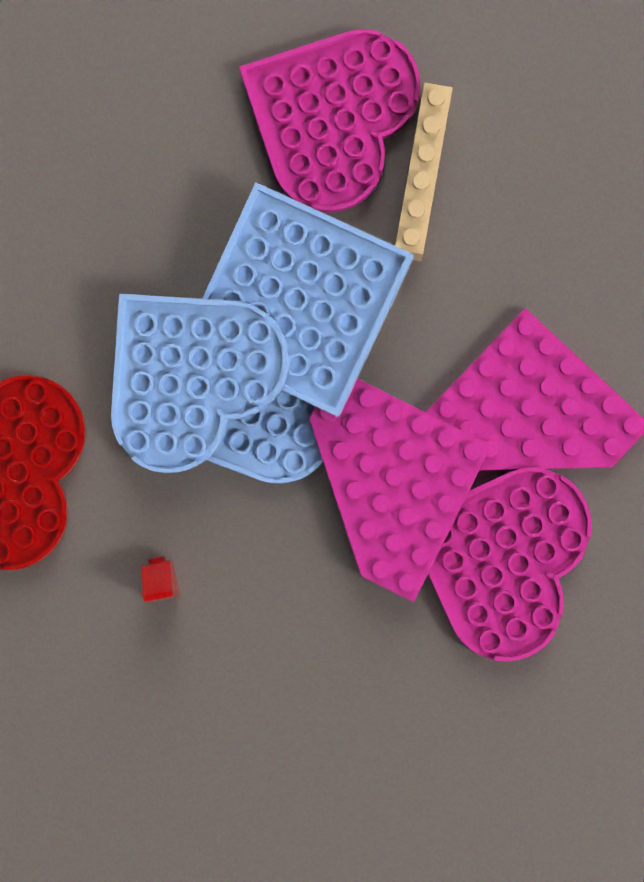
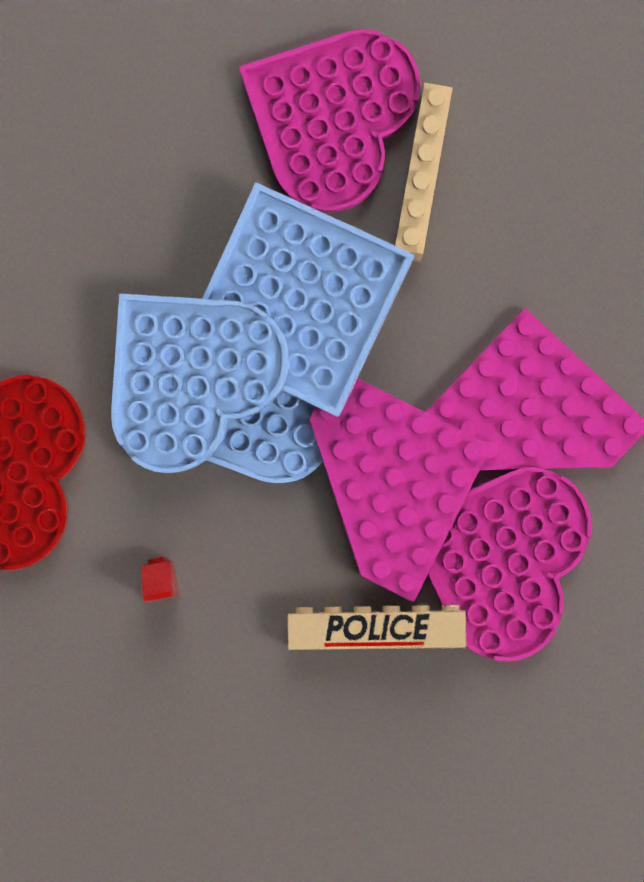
(377, 629): none -> tan brick

